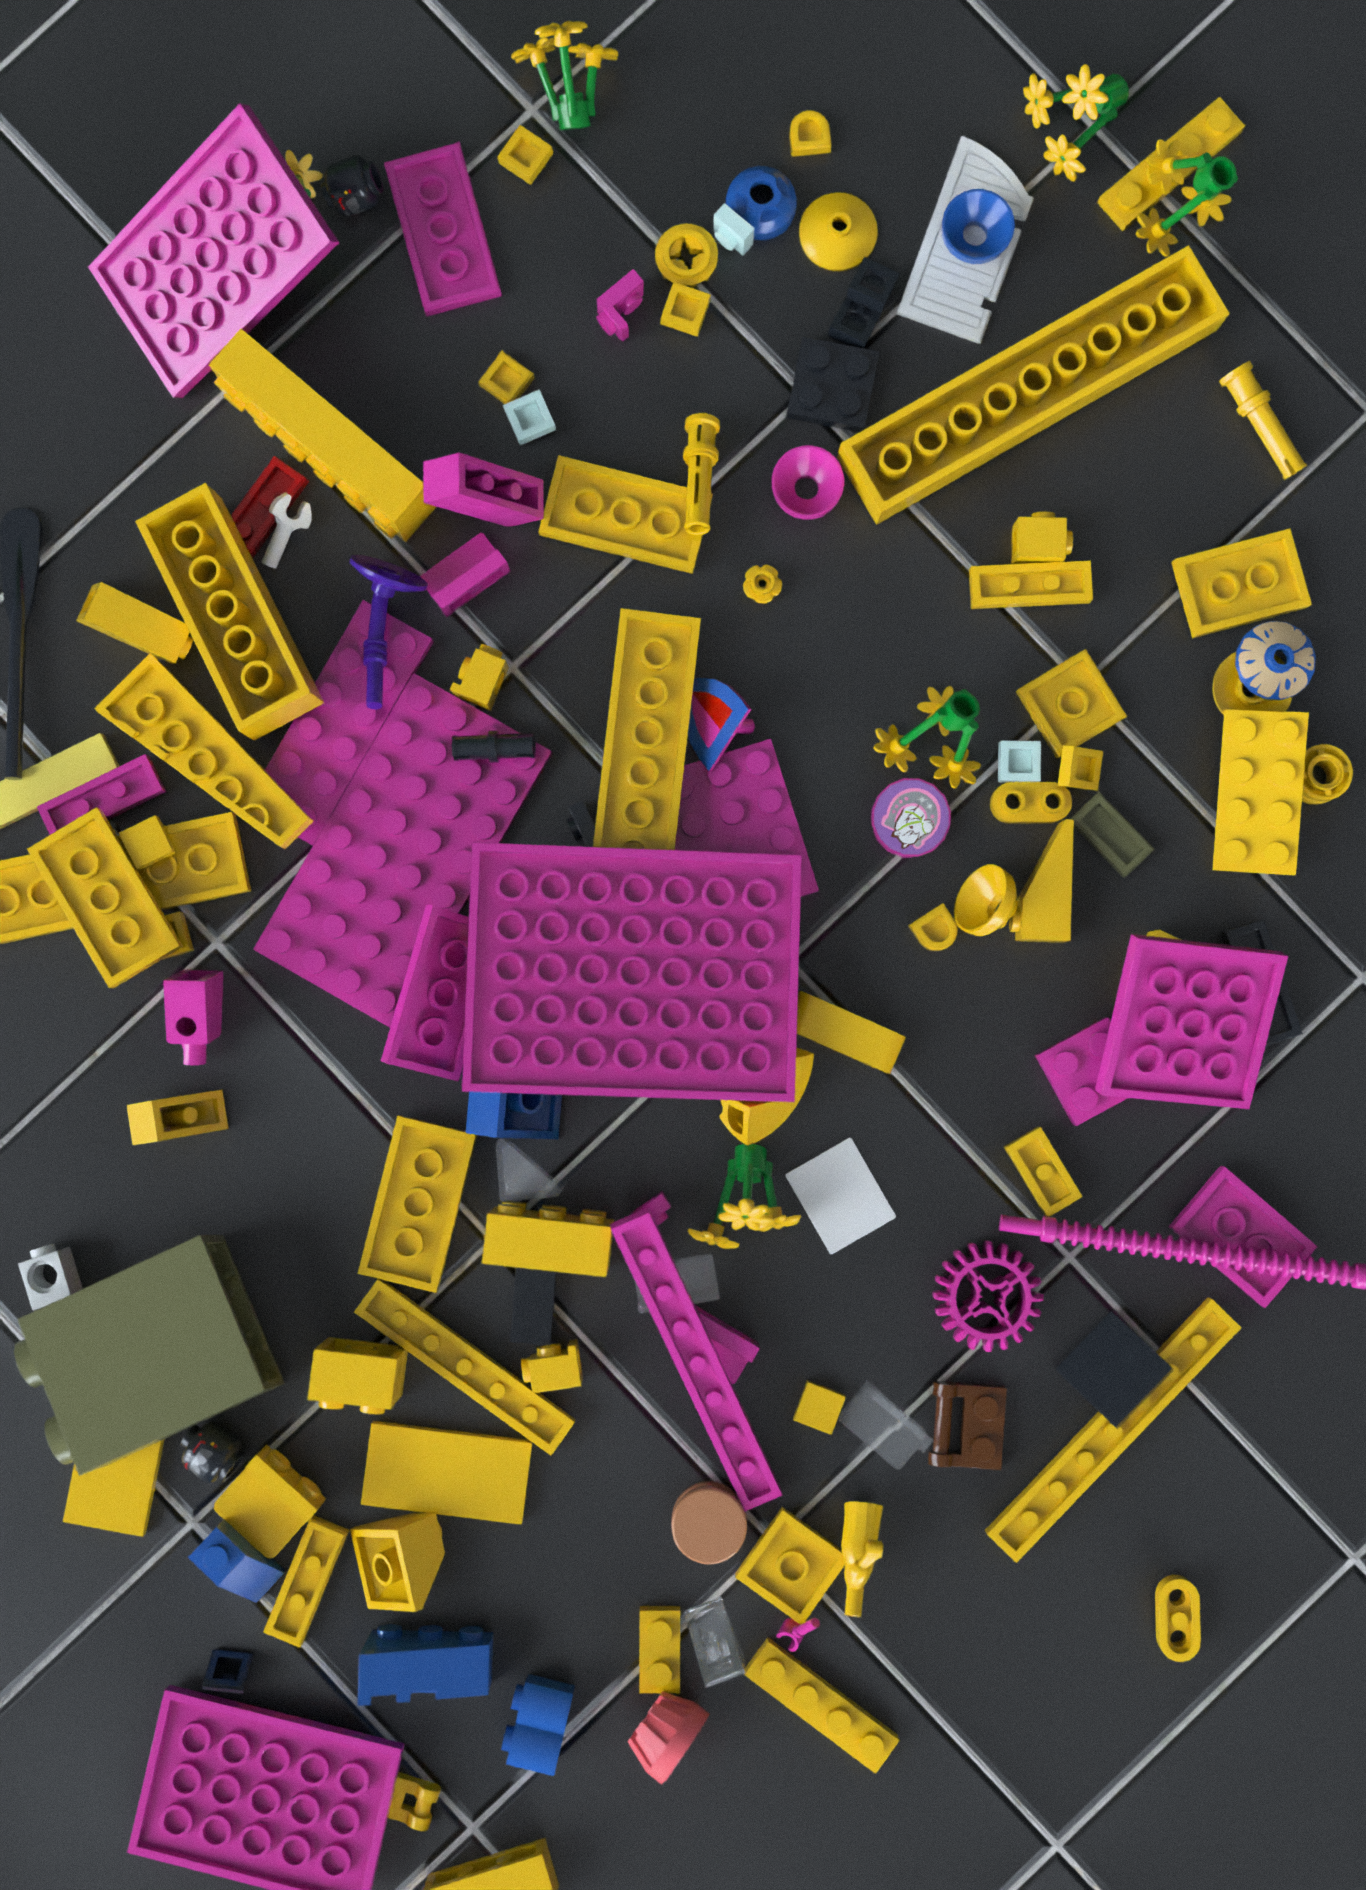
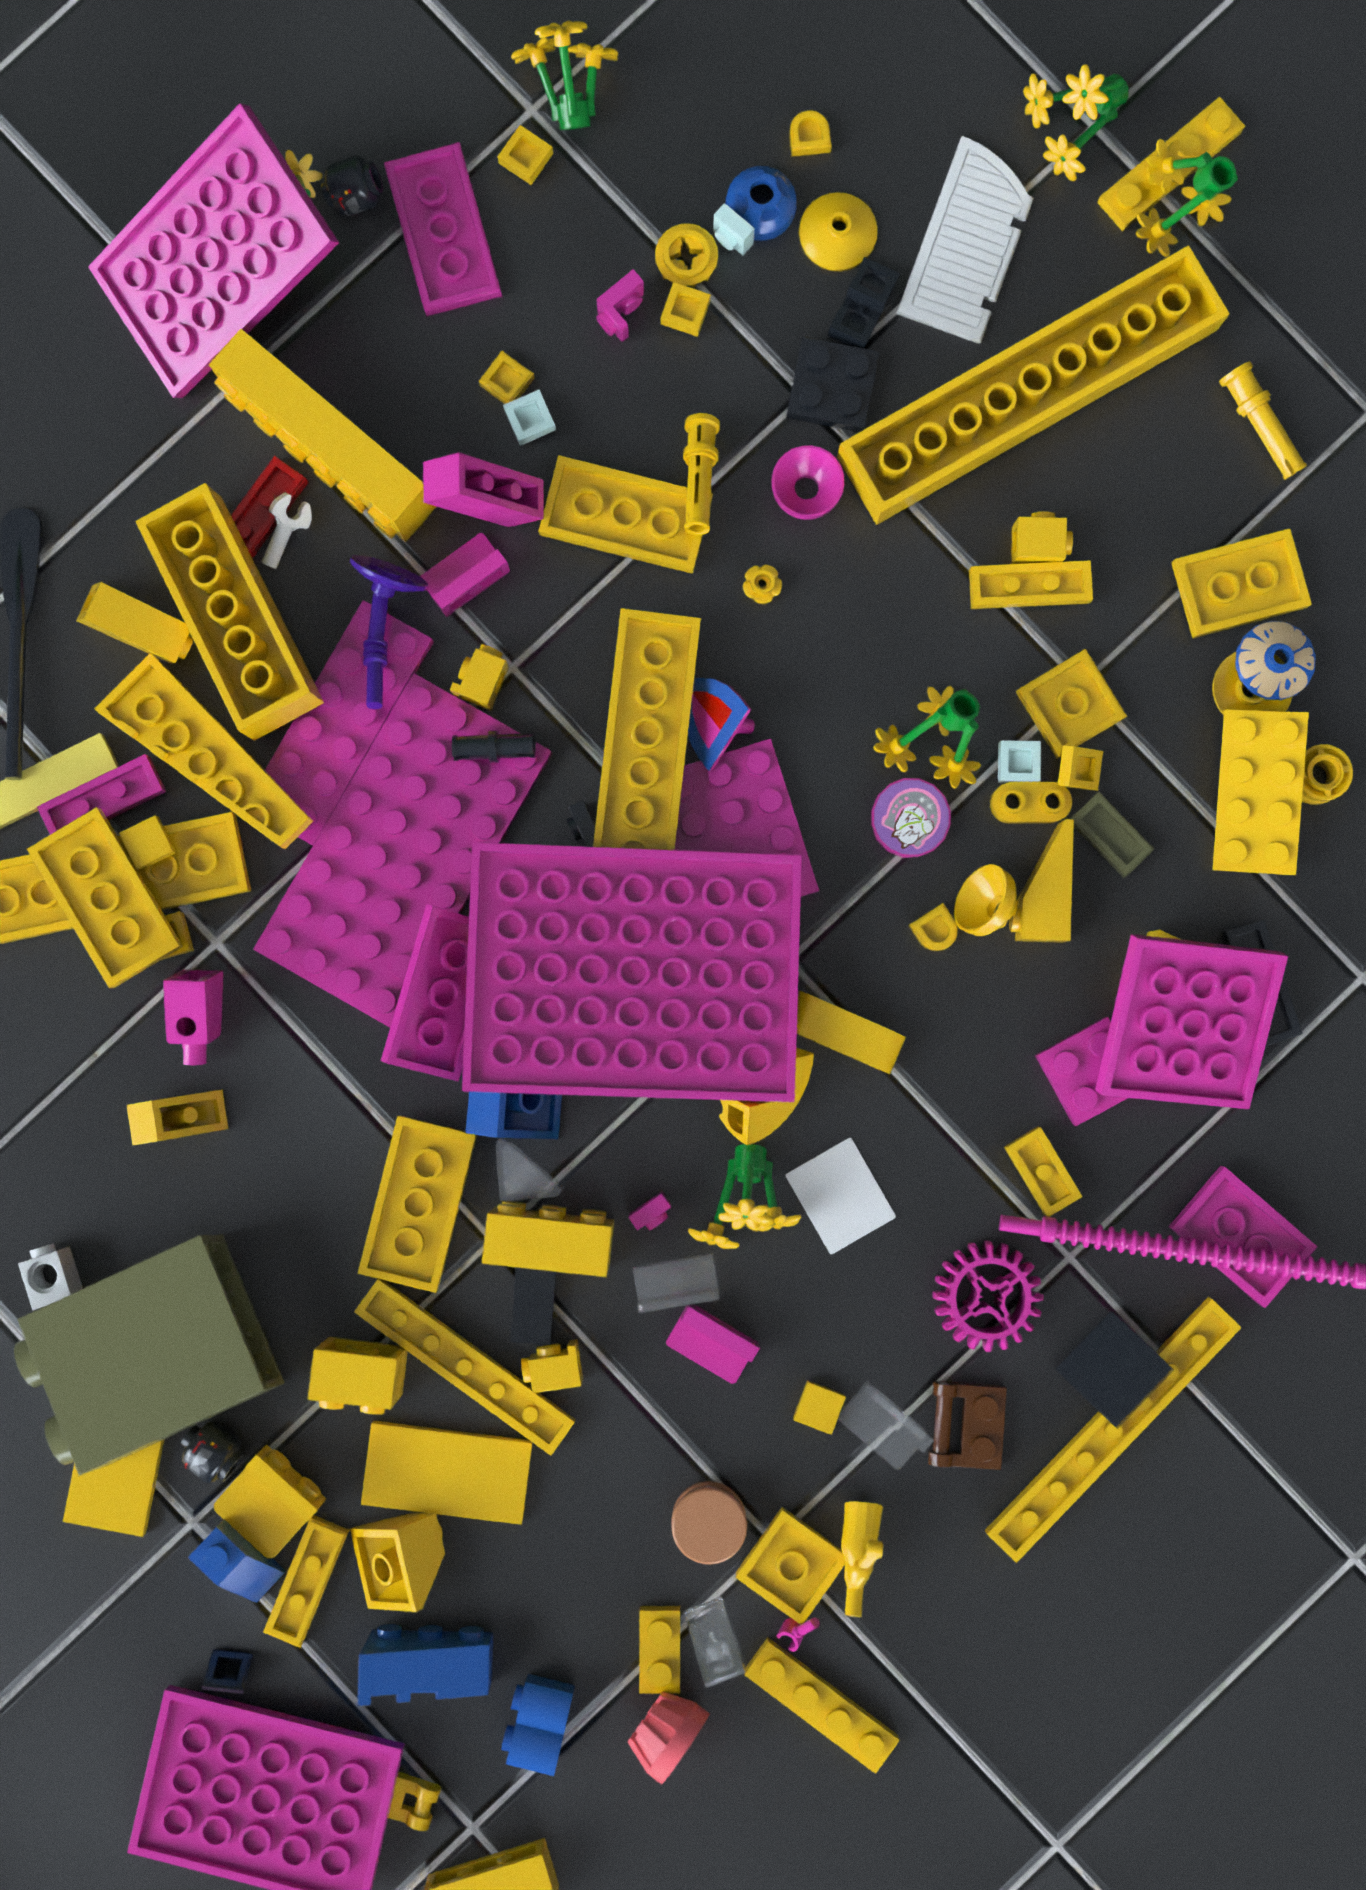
(696, 1358): dark pink plate -> none
(983, 210): blue piece -> none
(1178, 1616): yellow plate -> none

